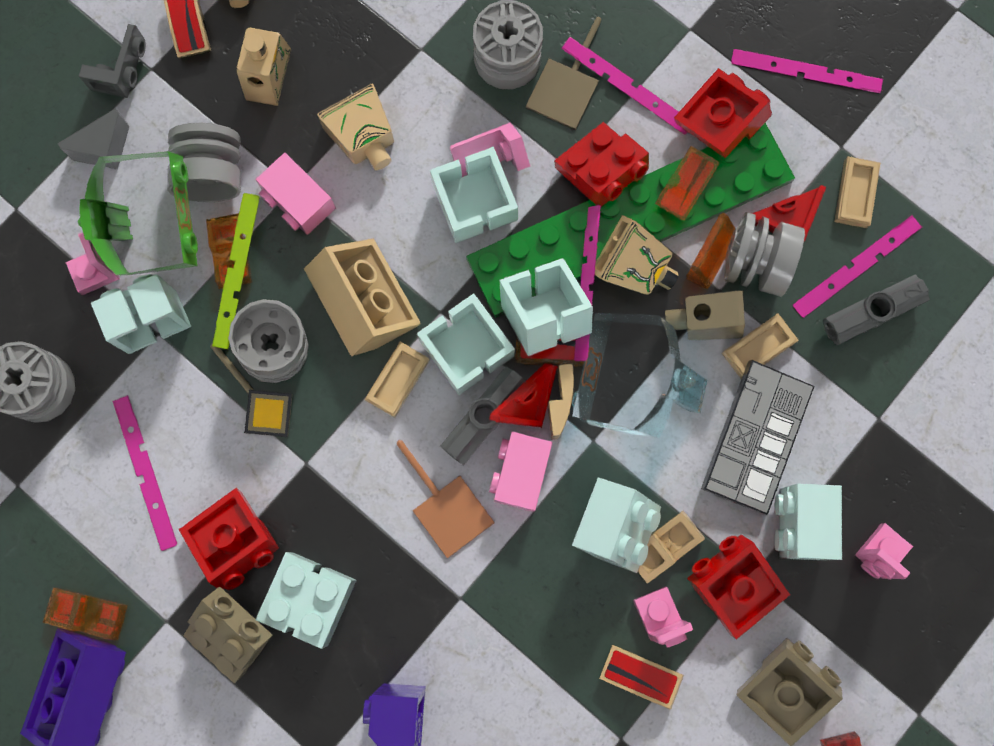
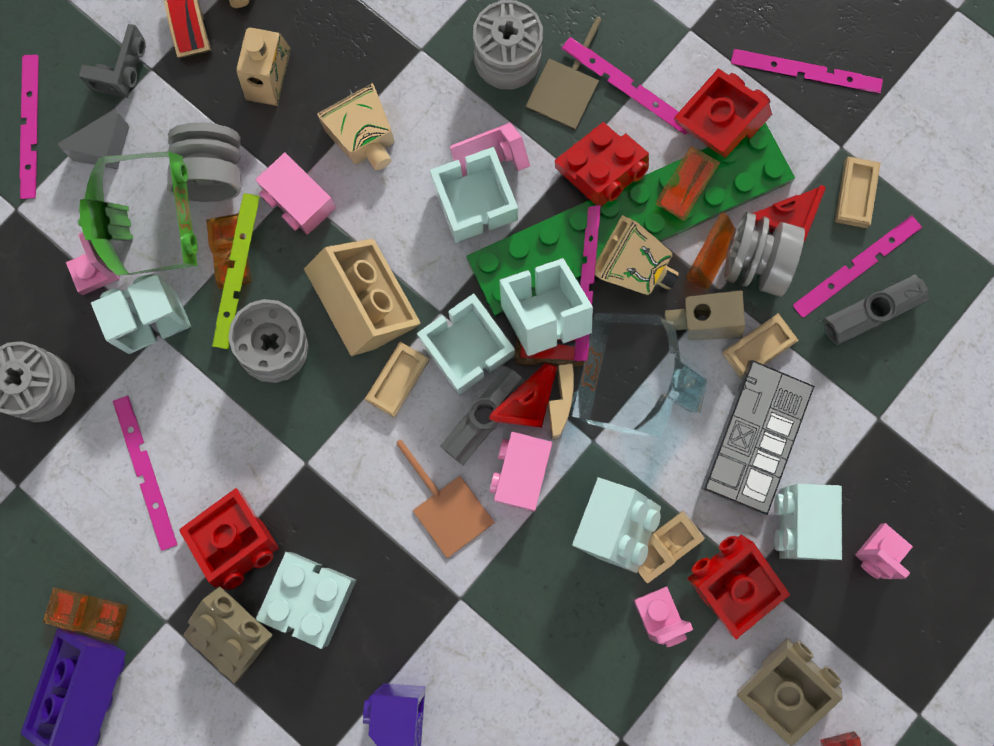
(28, 135): none -> dark pink piece
(266, 411): piece -> none
(641, 677): red slope -> none

